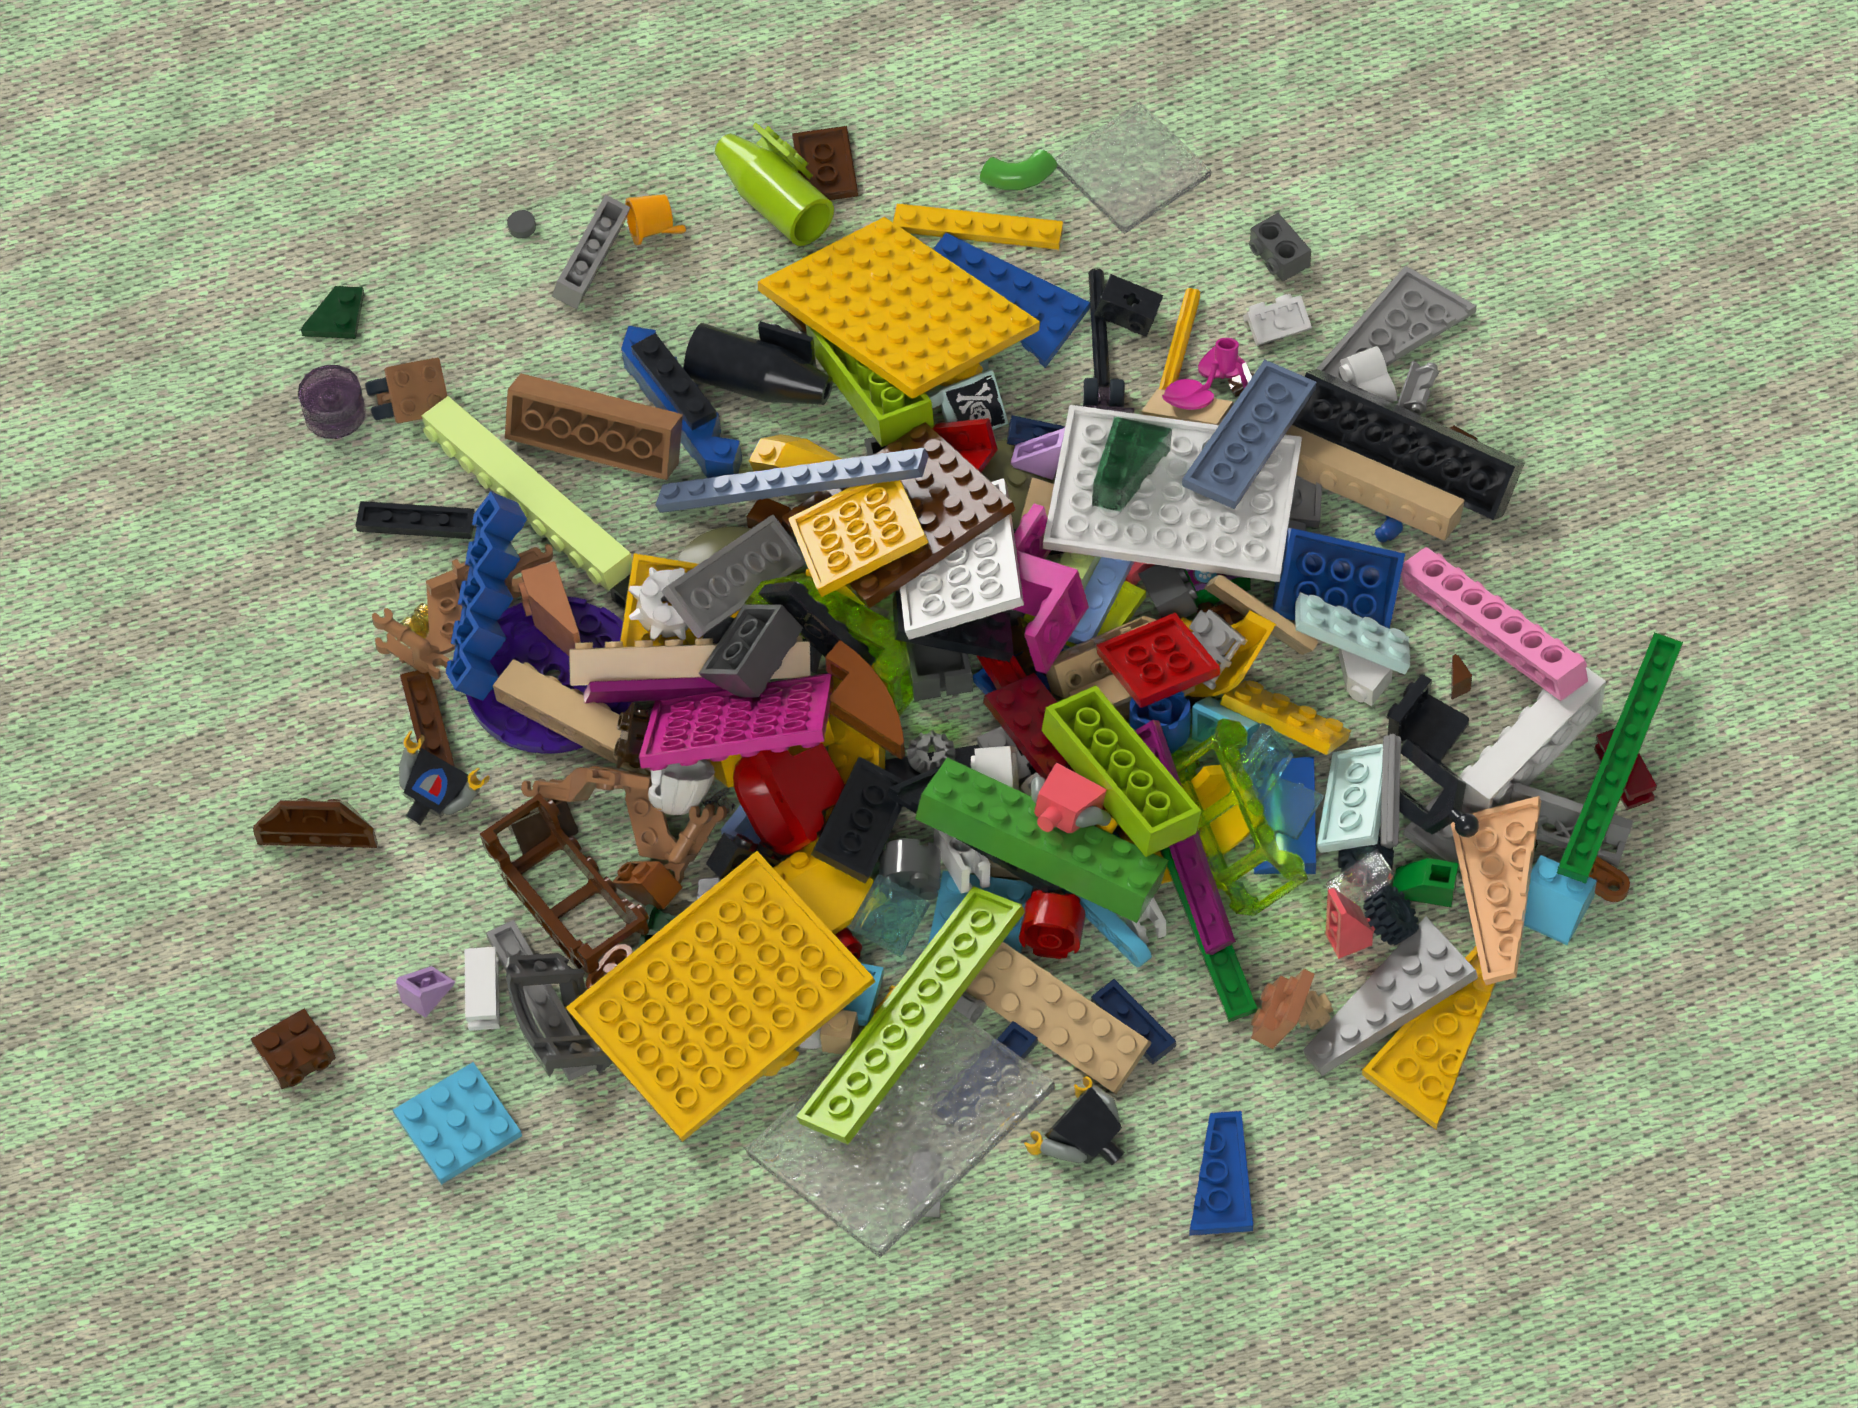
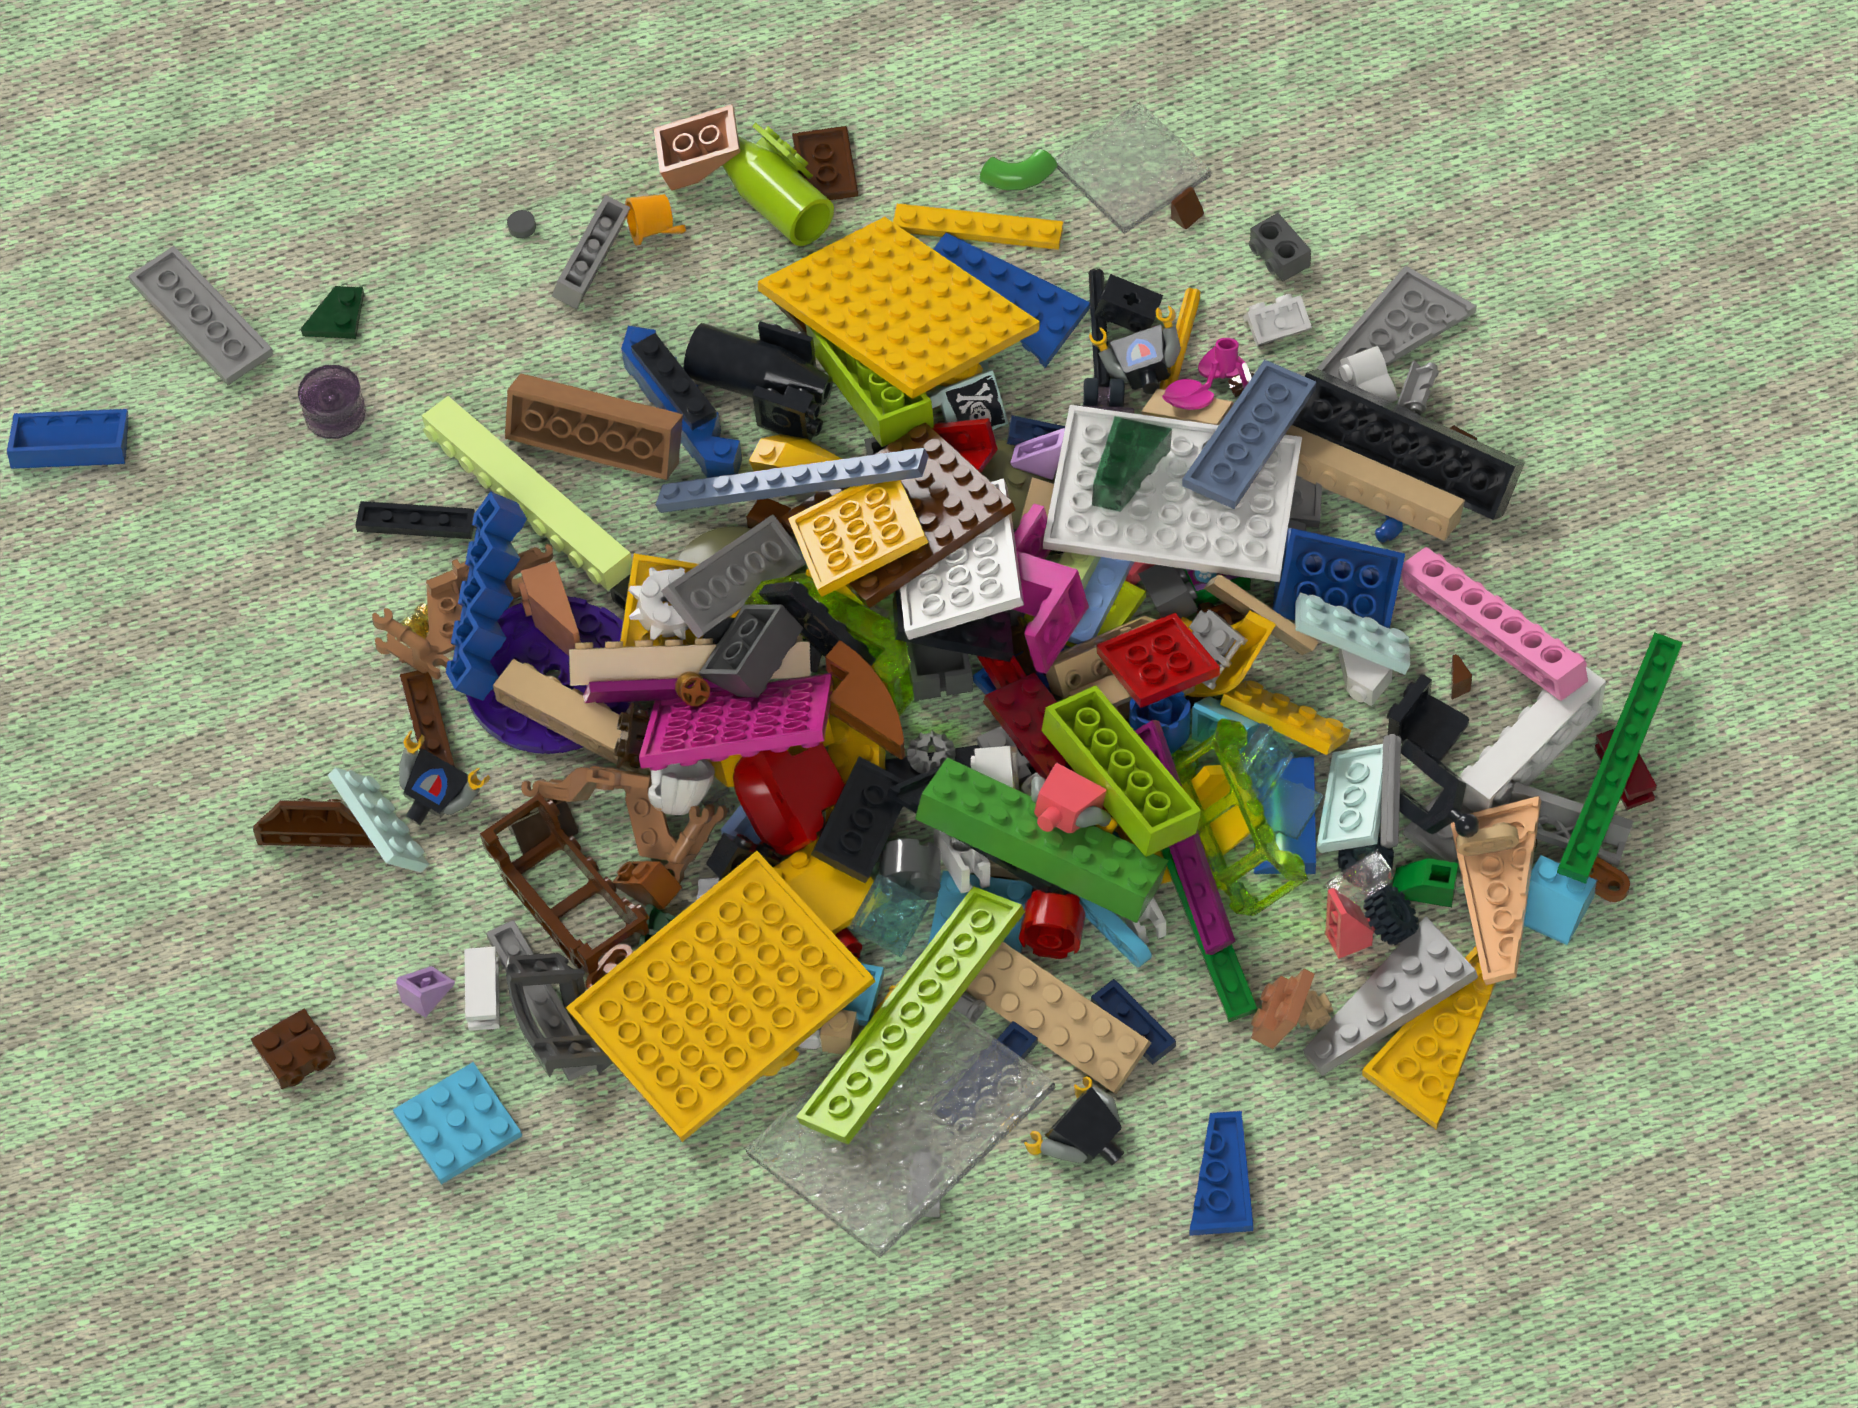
(68, 438): none -> blue slope
(200, 315): none -> light grey plate
(378, 819): none -> light aqua plate
(408, 390): medium nougat plate -> none
(696, 146): none -> nougat slope
(696, 694): none -> pearl gold wheel
(789, 413): none -> black plate
(1143, 356): none -> torso
(1186, 208): none -> reddish brown slope
(1487, 840): none -> tan plate

